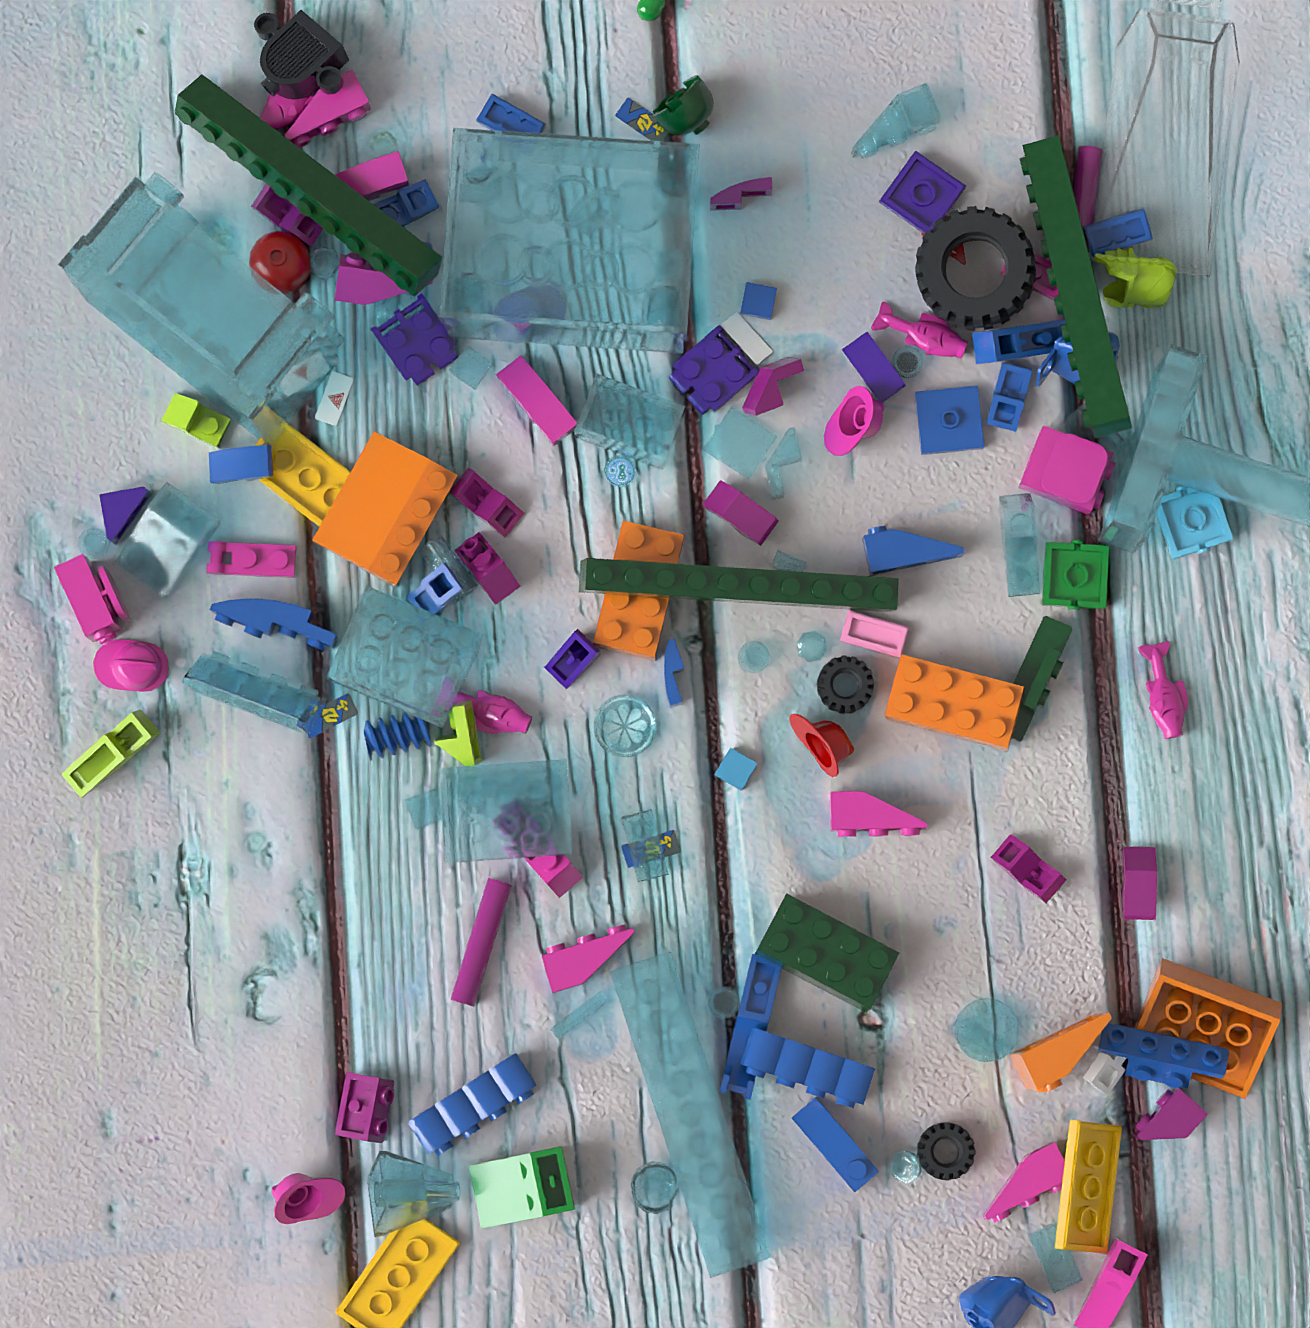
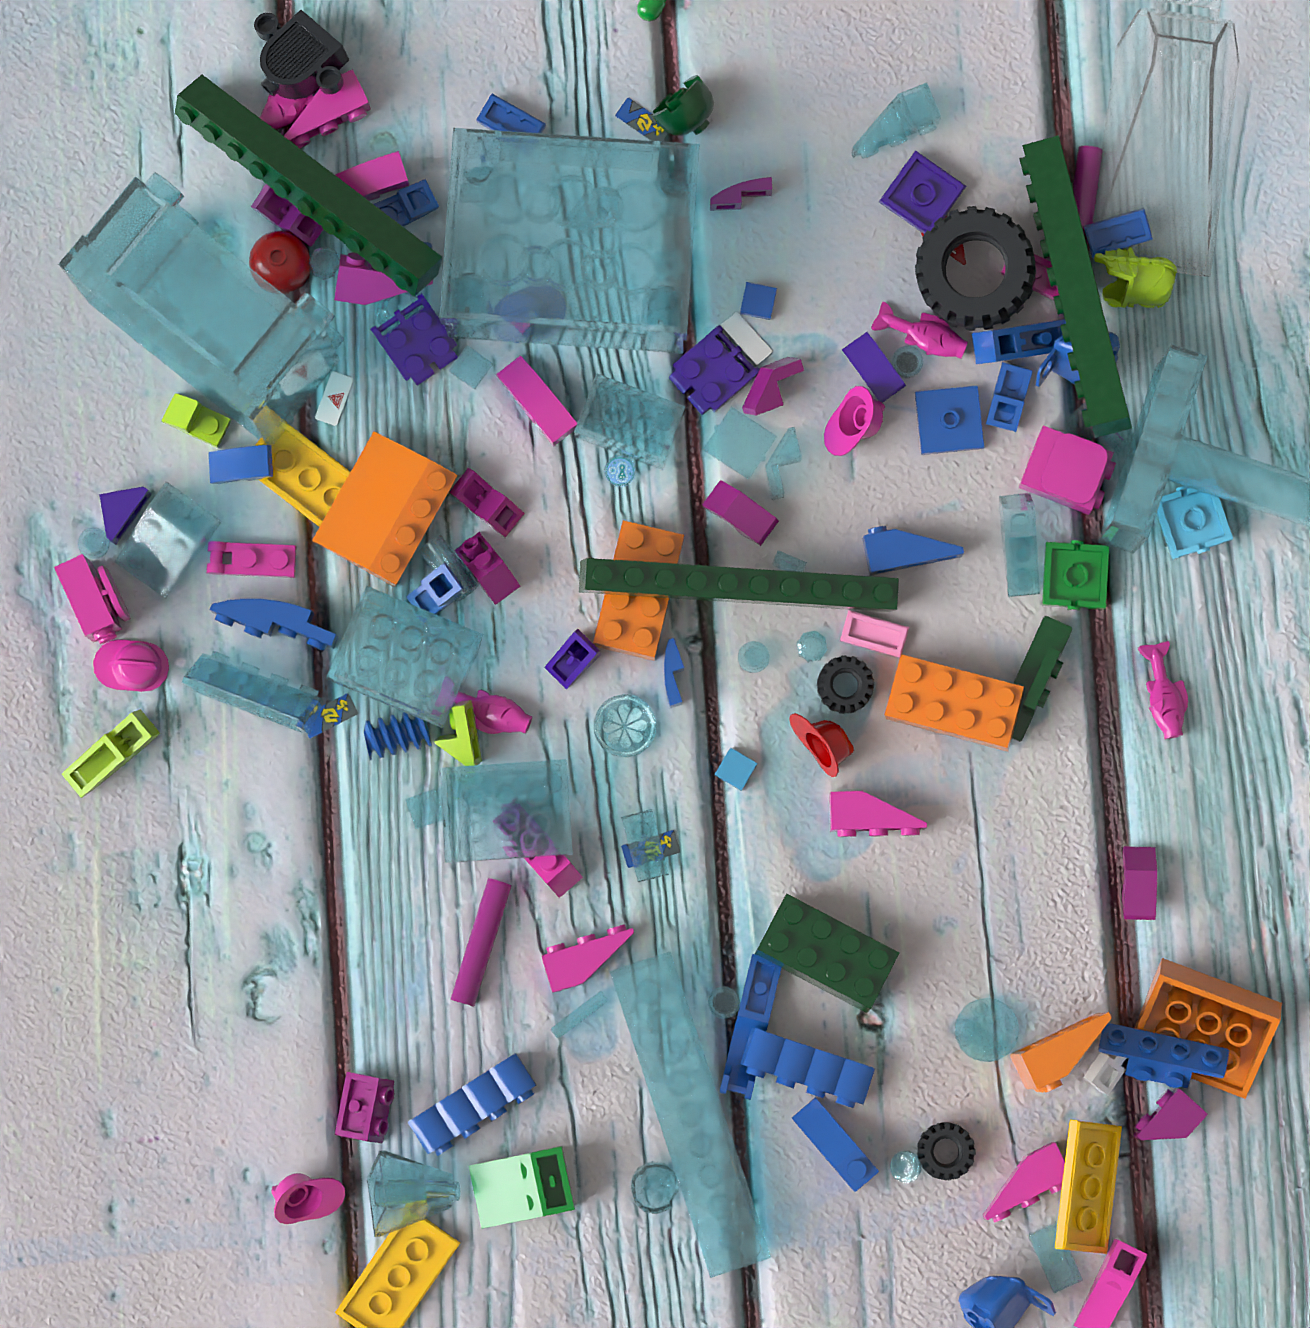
(1028, 868): magenta slope -> none

